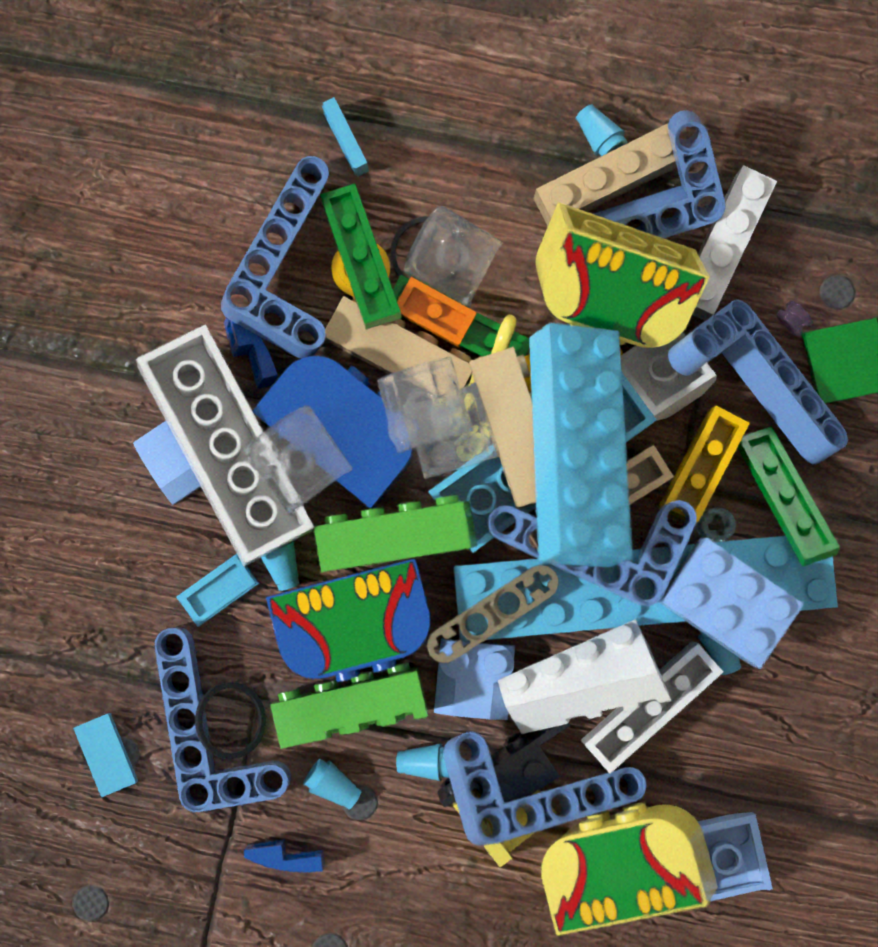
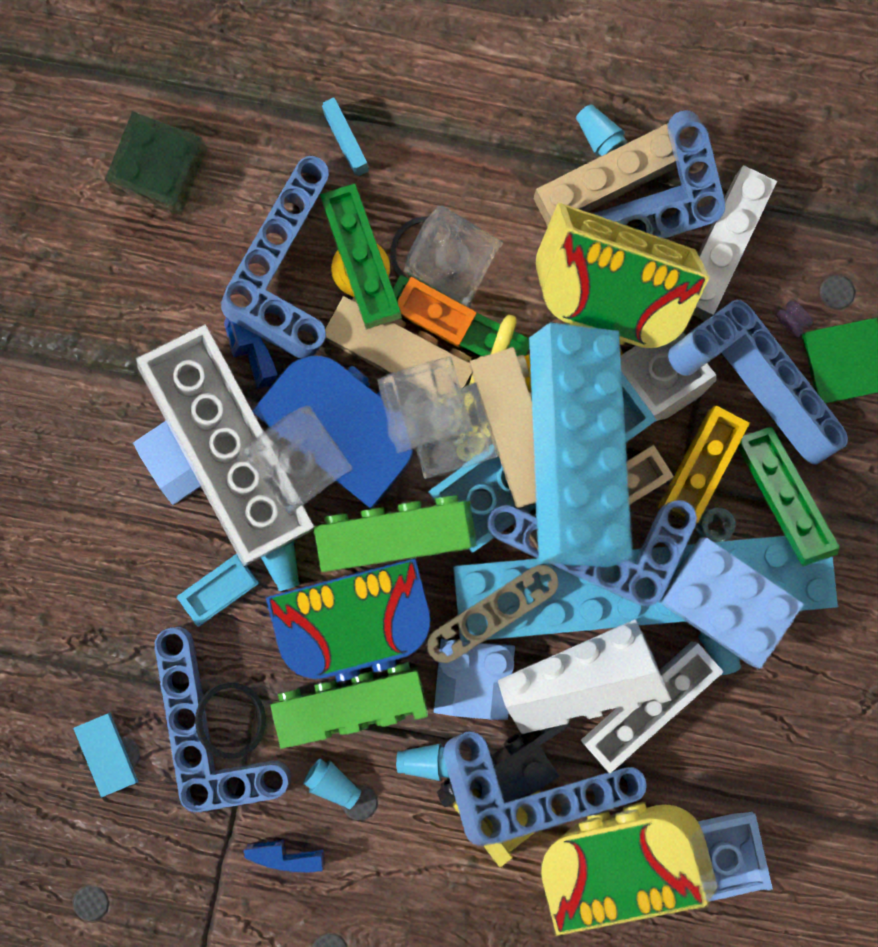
(156, 163): none -> clear green brick

